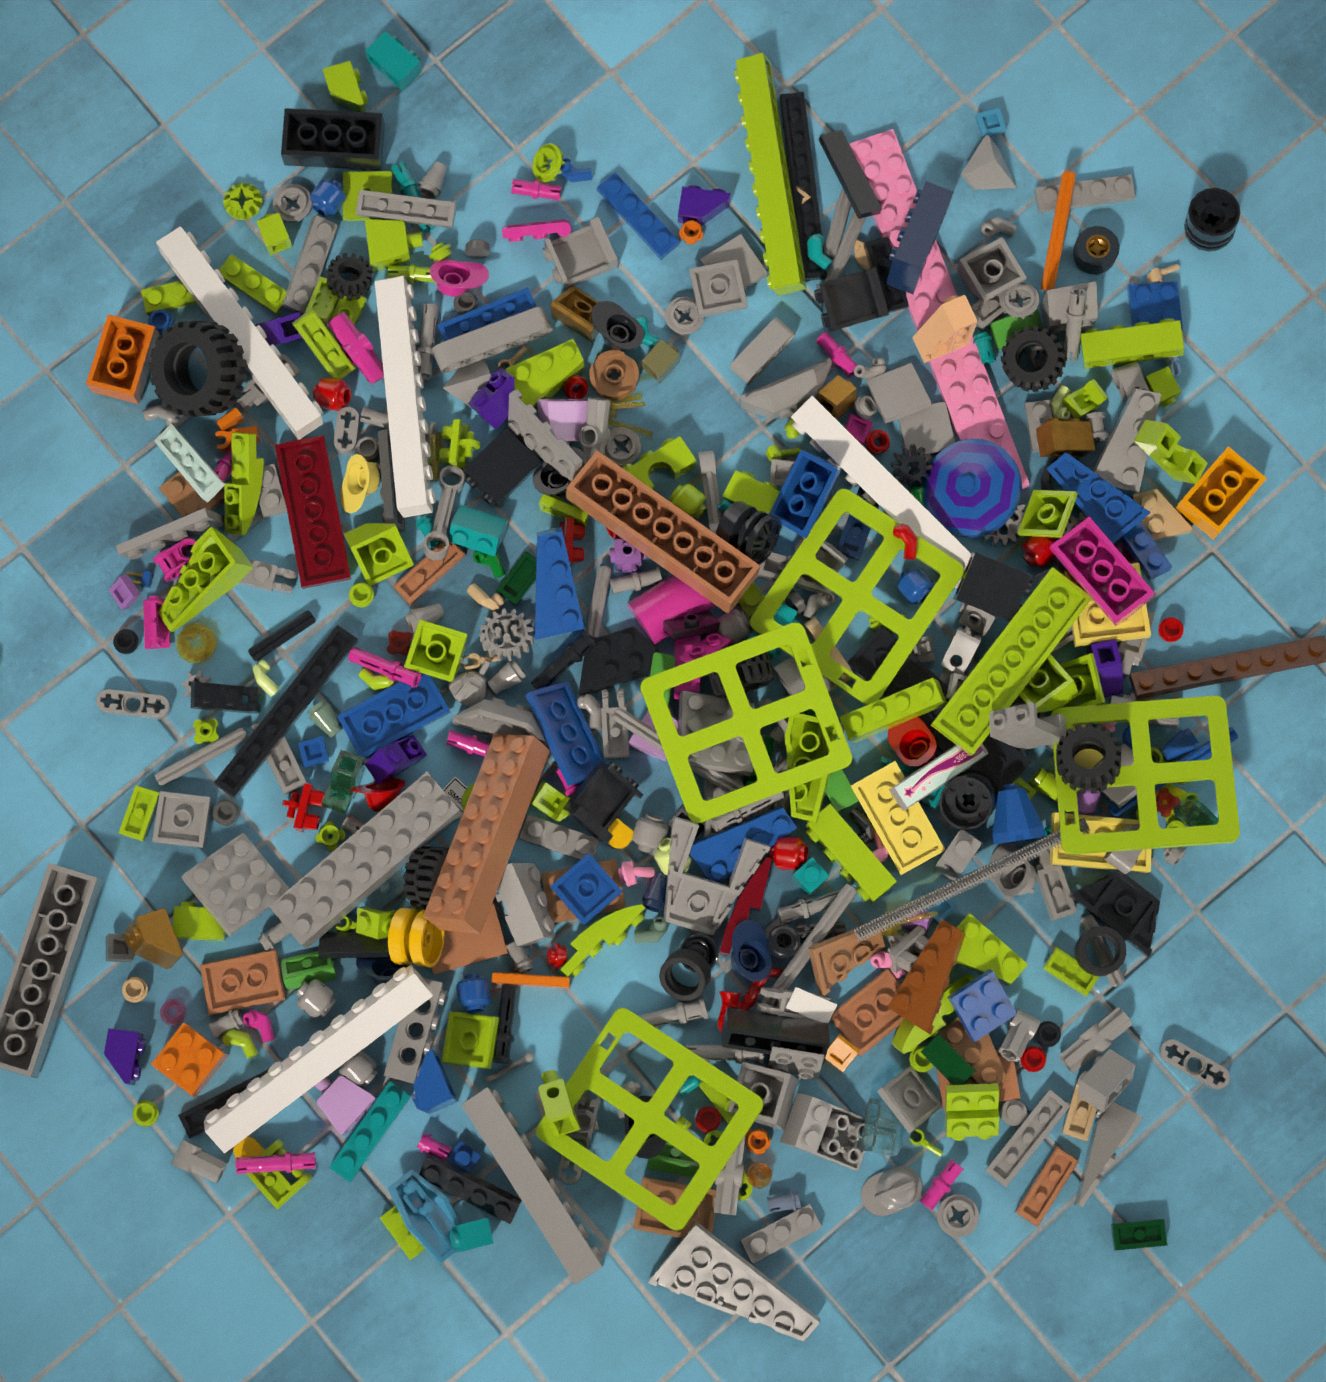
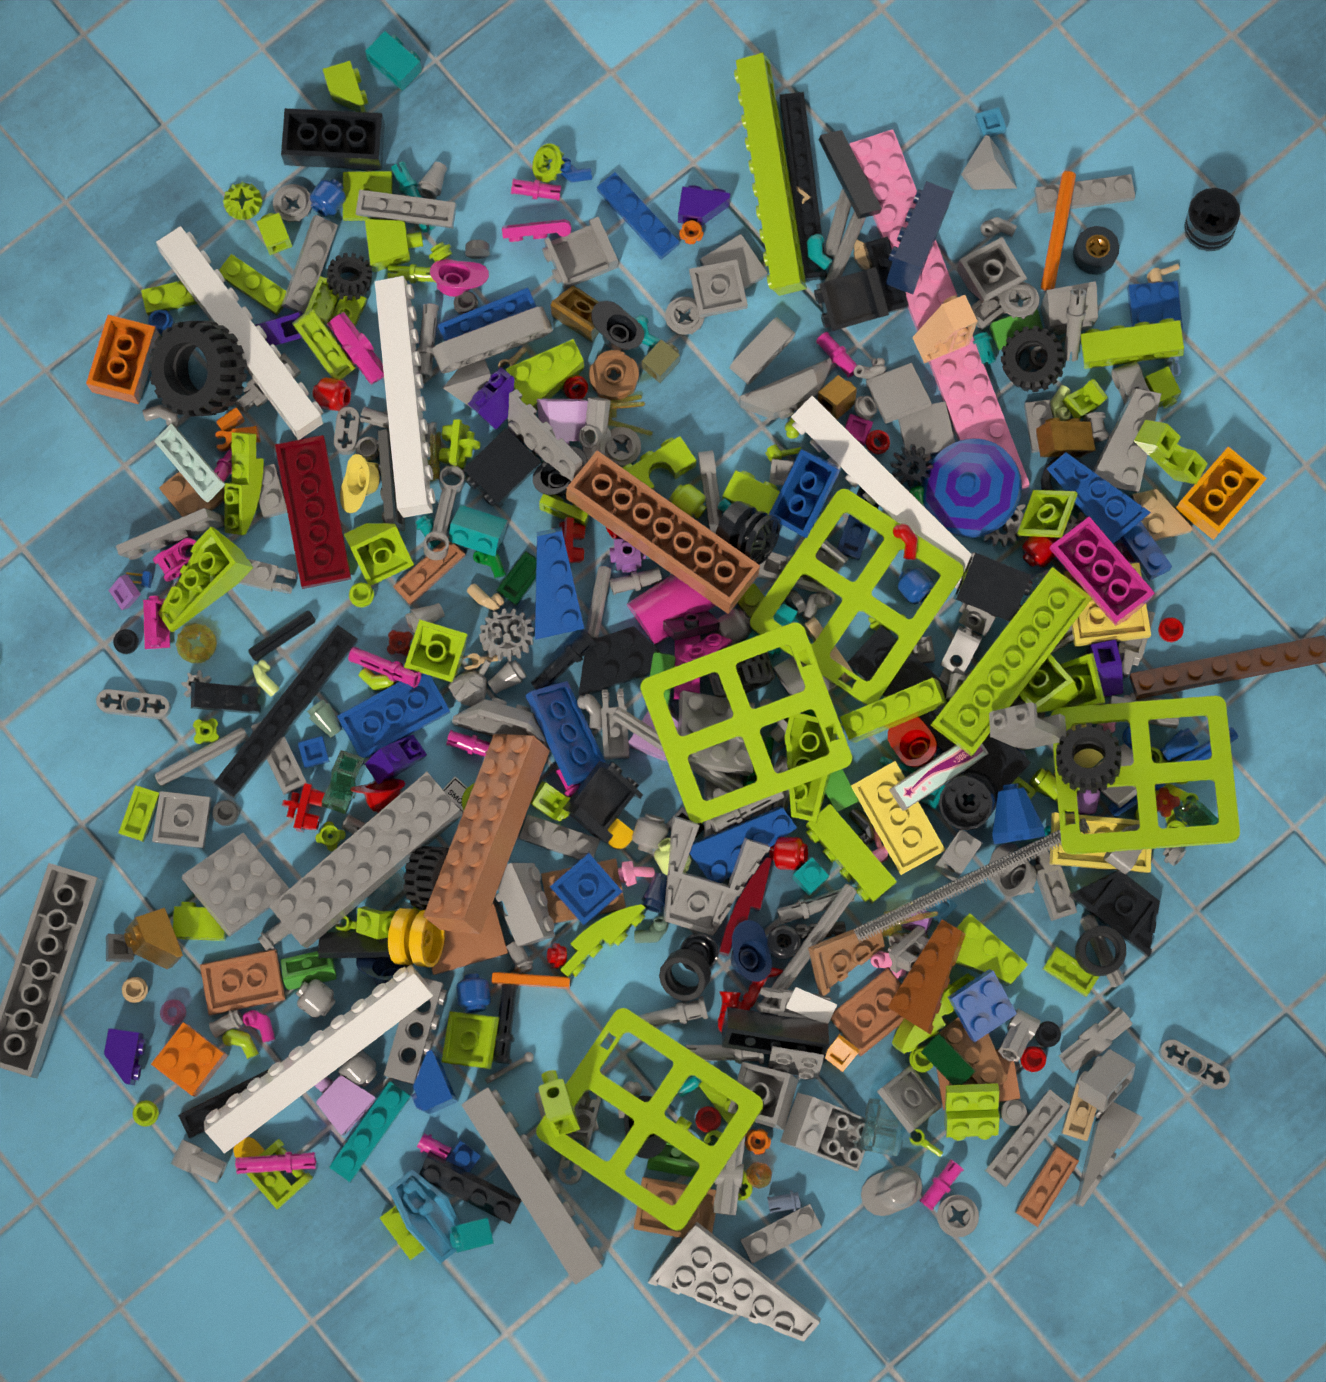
(1138, 1234): dark green plate -> none

